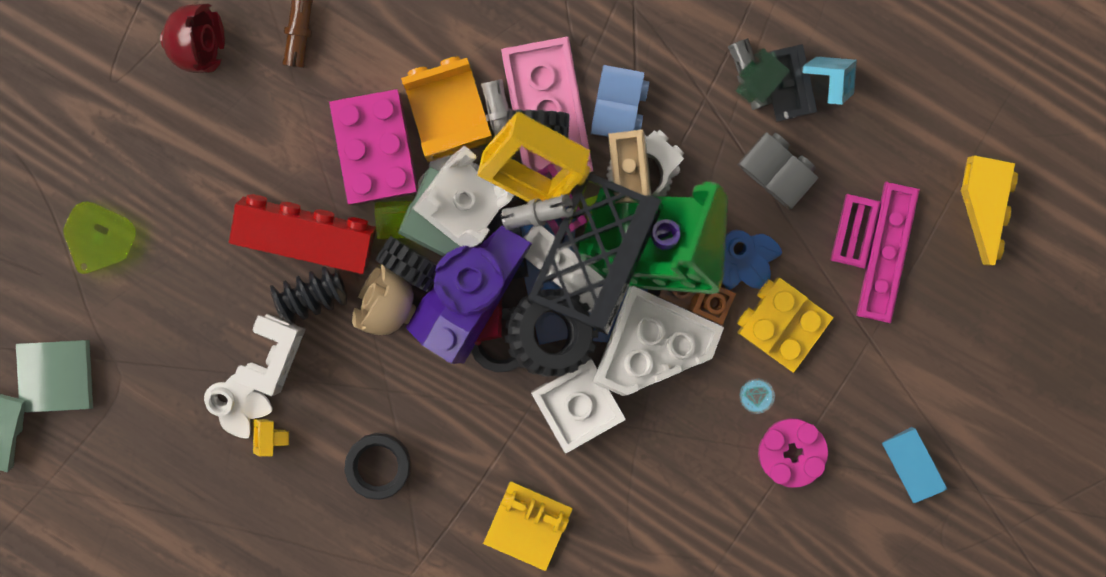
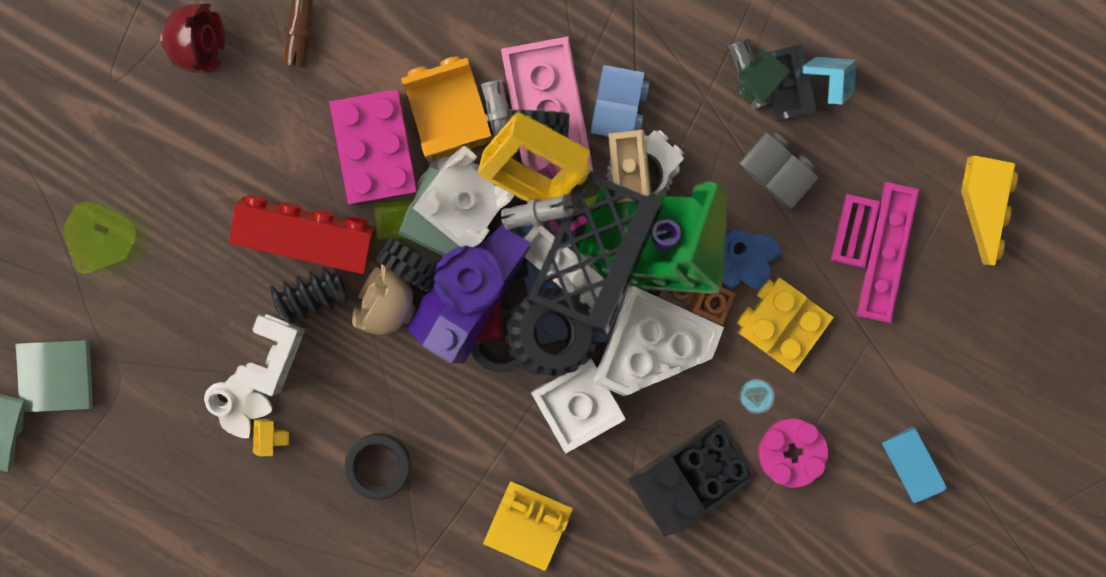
(691, 478): none -> black slope

